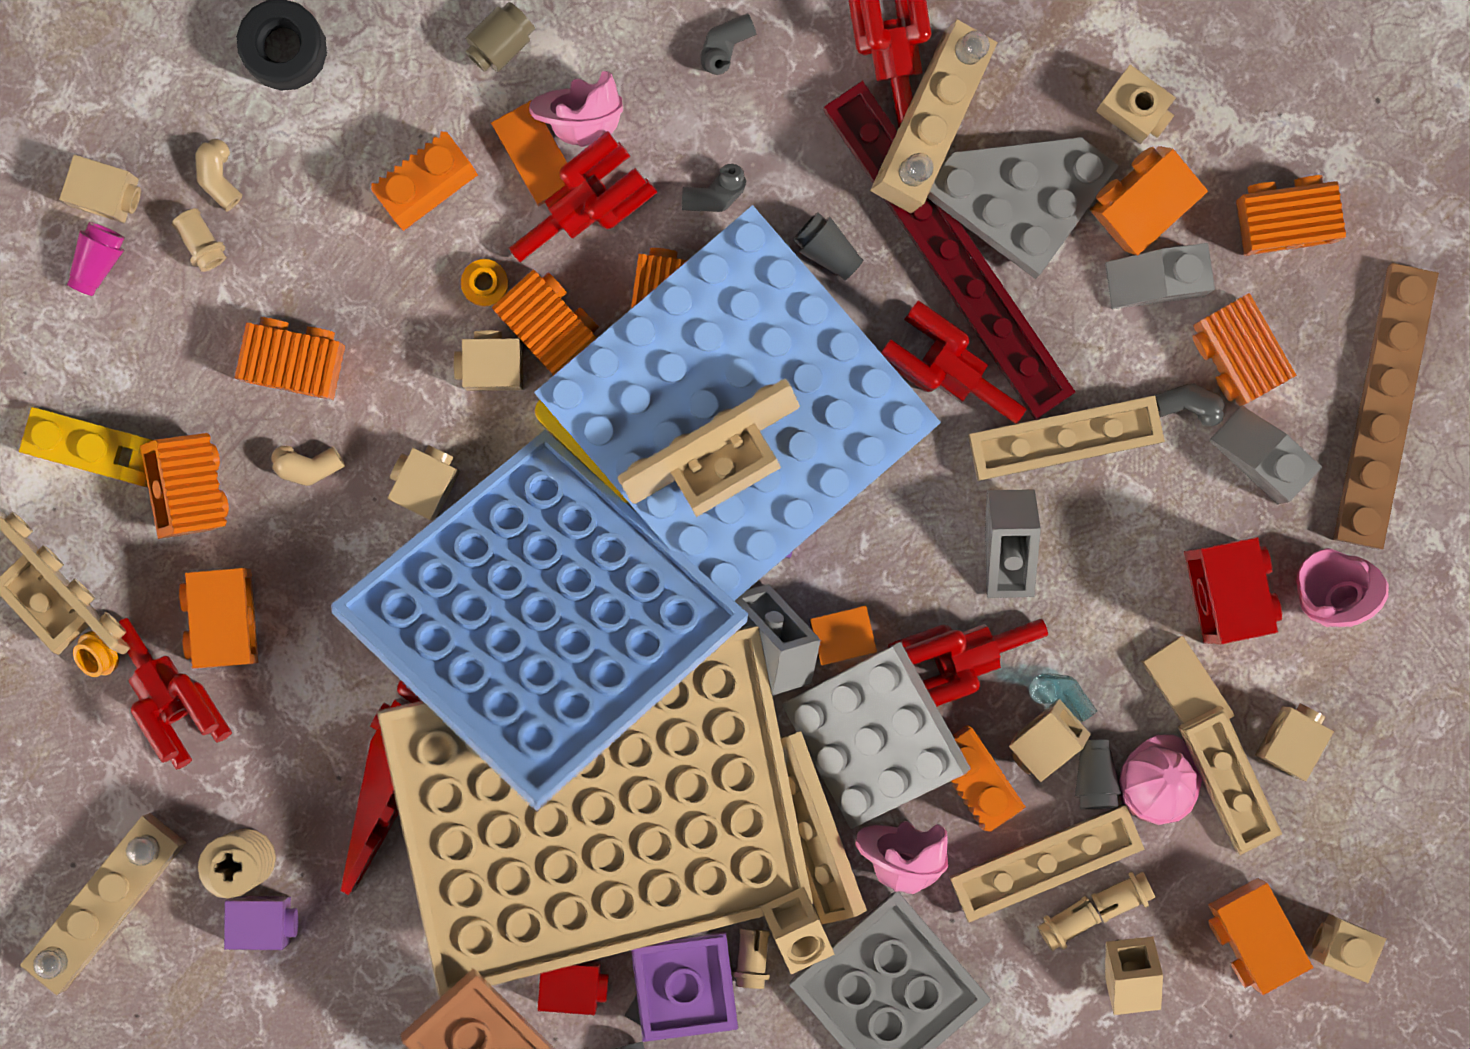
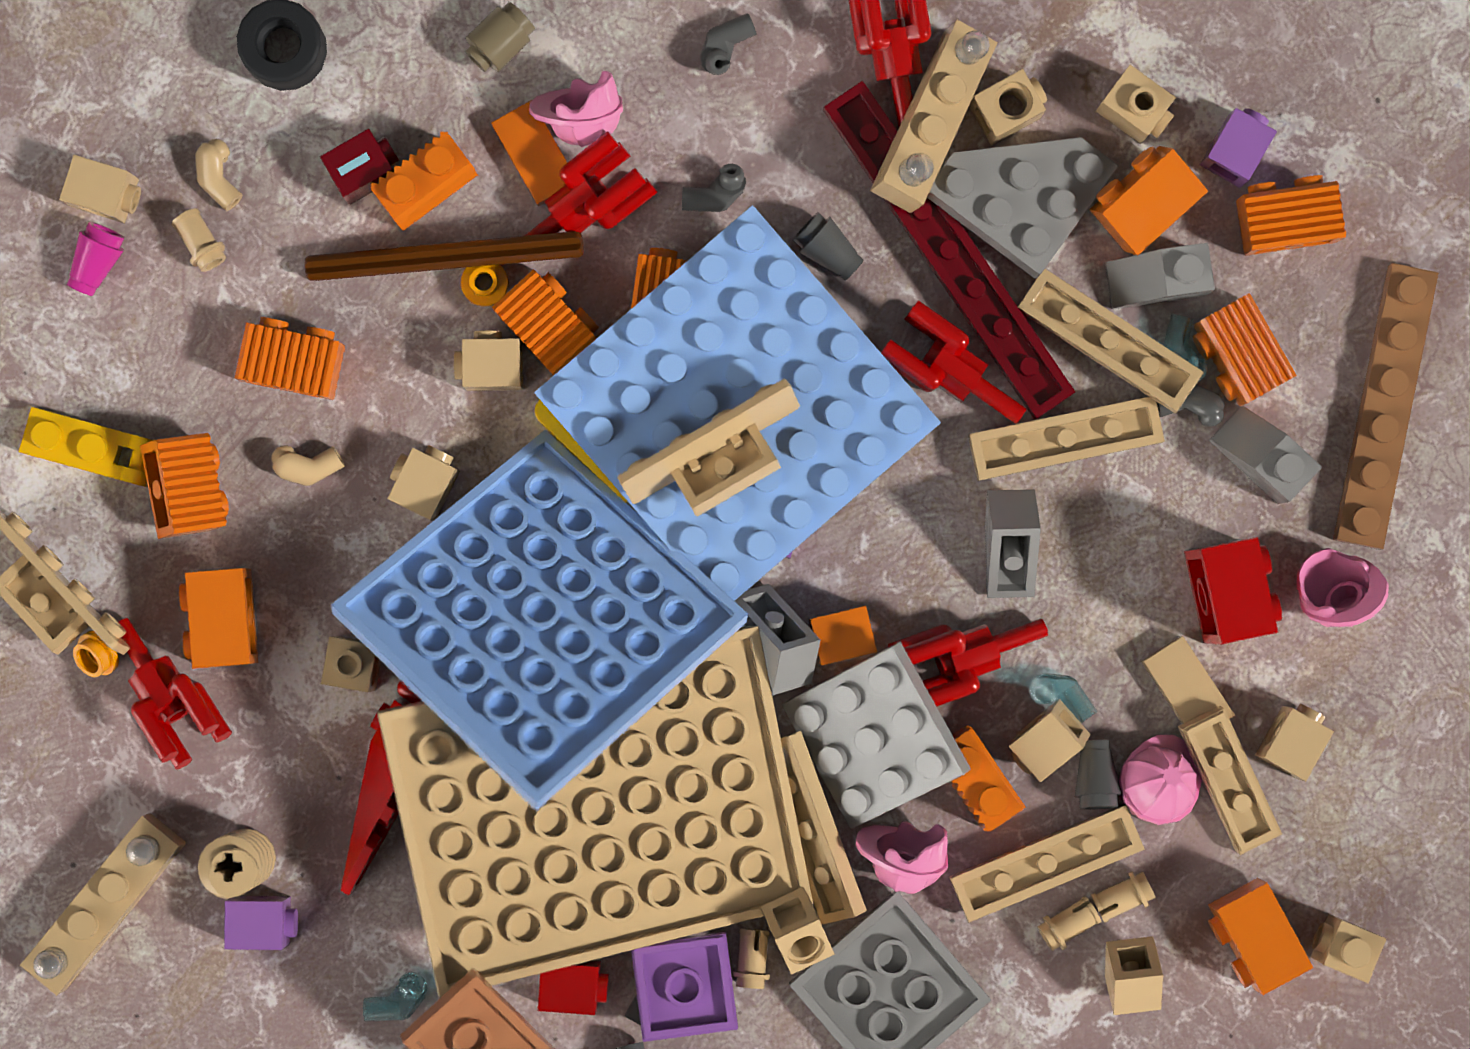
(350, 665): none -> tan brick
(359, 164): none -> dark red brick
(401, 1002): none -> clear light blue arm
(444, 256): none -> reddish brown axle
(994, 121): none -> tan brick
(1110, 341): none -> tan plate
(1178, 338): none -> clear light blue arm
(1239, 146): none -> medium lavender brick

